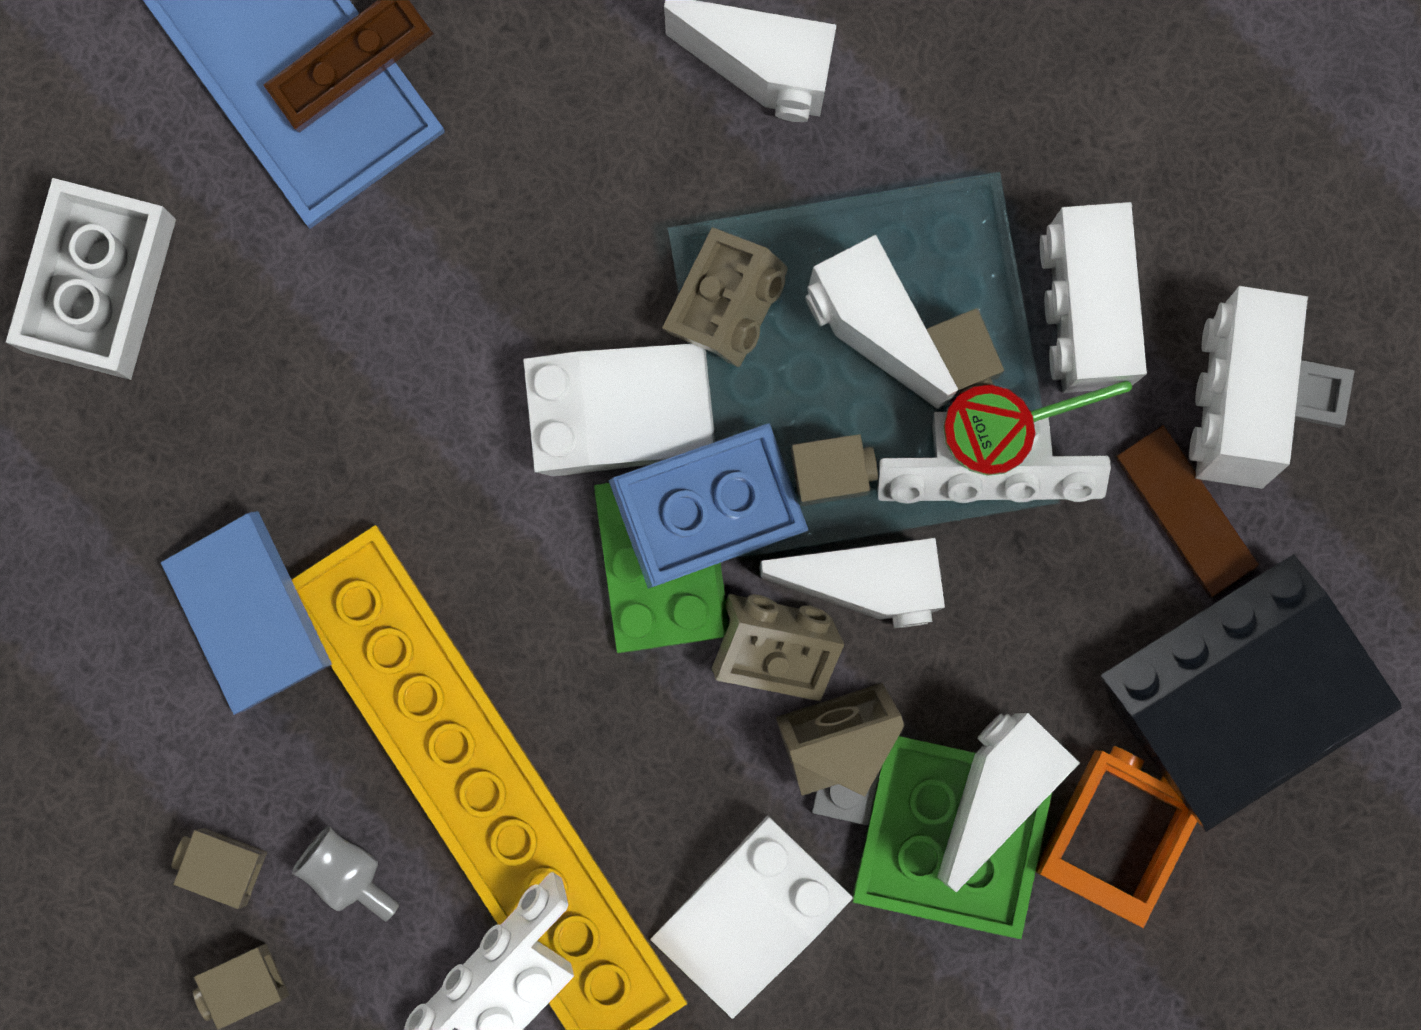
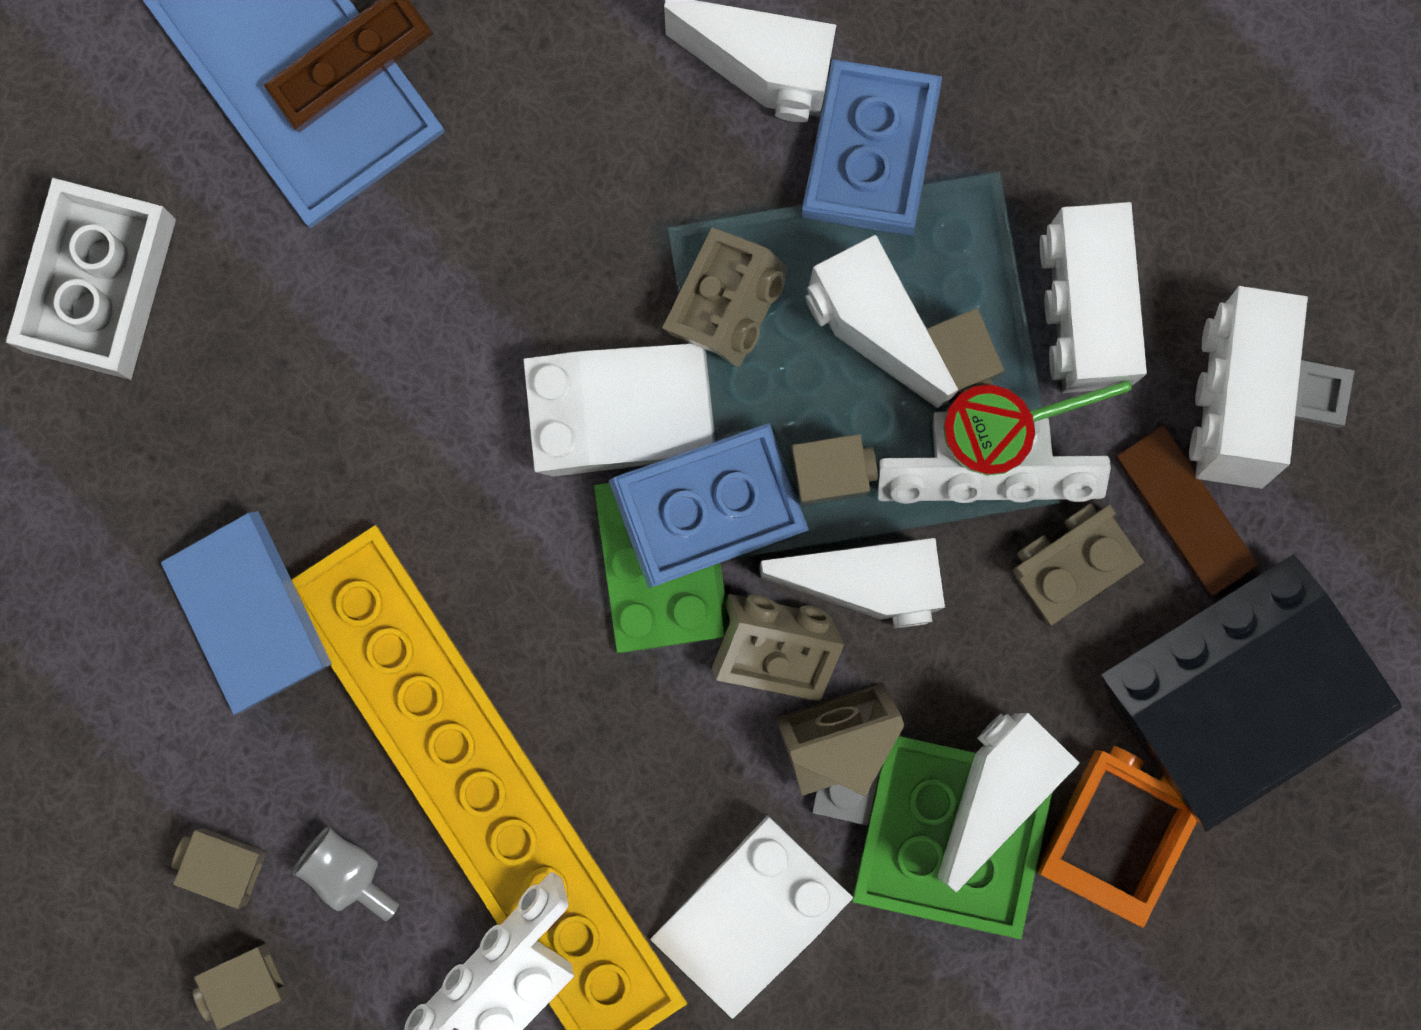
(872, 147): none -> medium blue tile
(1077, 564): none -> dark tan bracket

